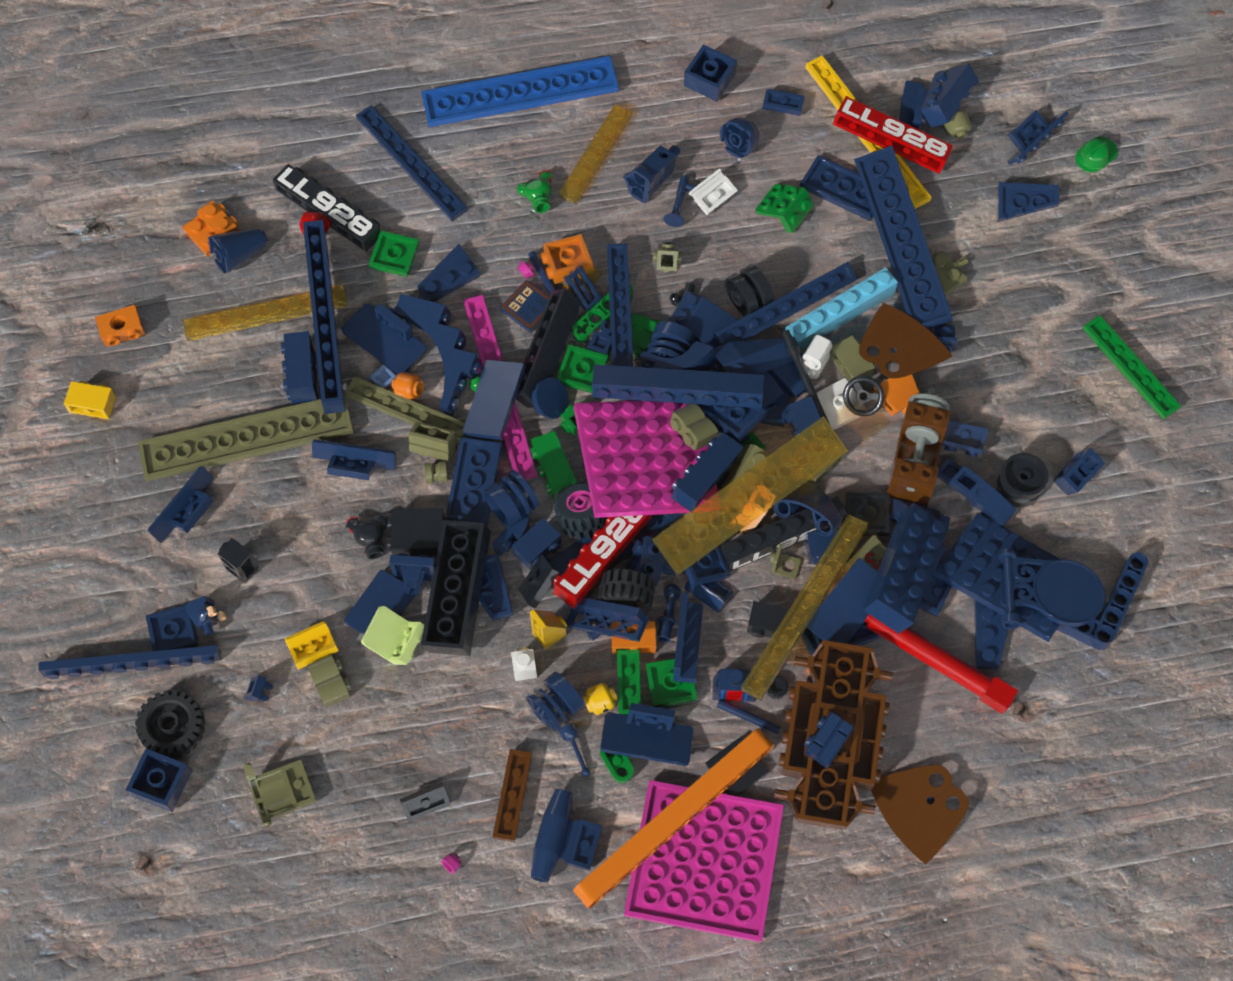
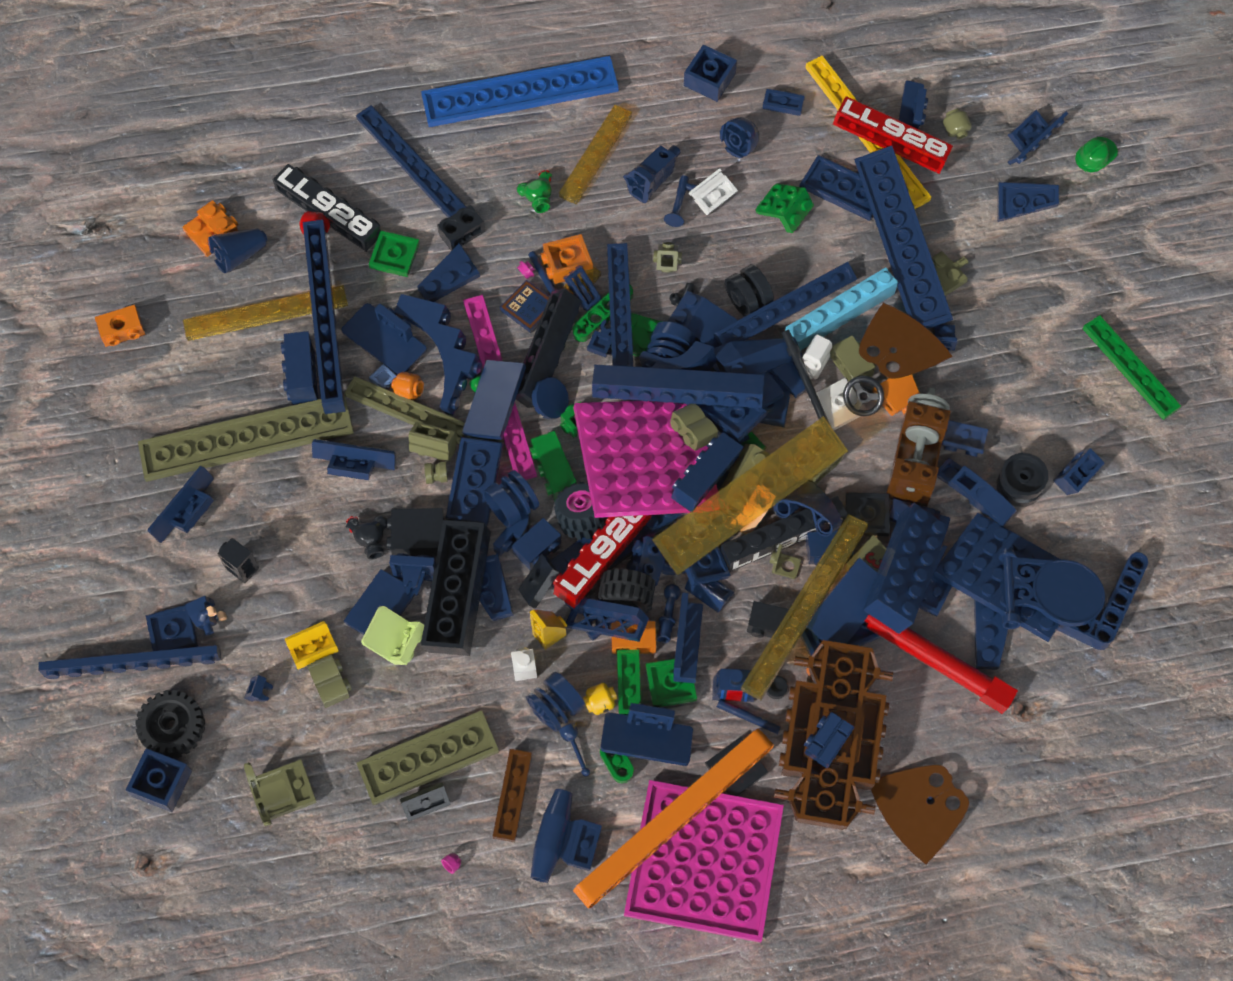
(89, 399): yellow brick -> none
(427, 757): none -> olive plate
(464, 231): none -> black brick
(579, 367): green plate -> none
(801, 414): dark blue brick -> none
(946, 93): dark blue wedge -> none

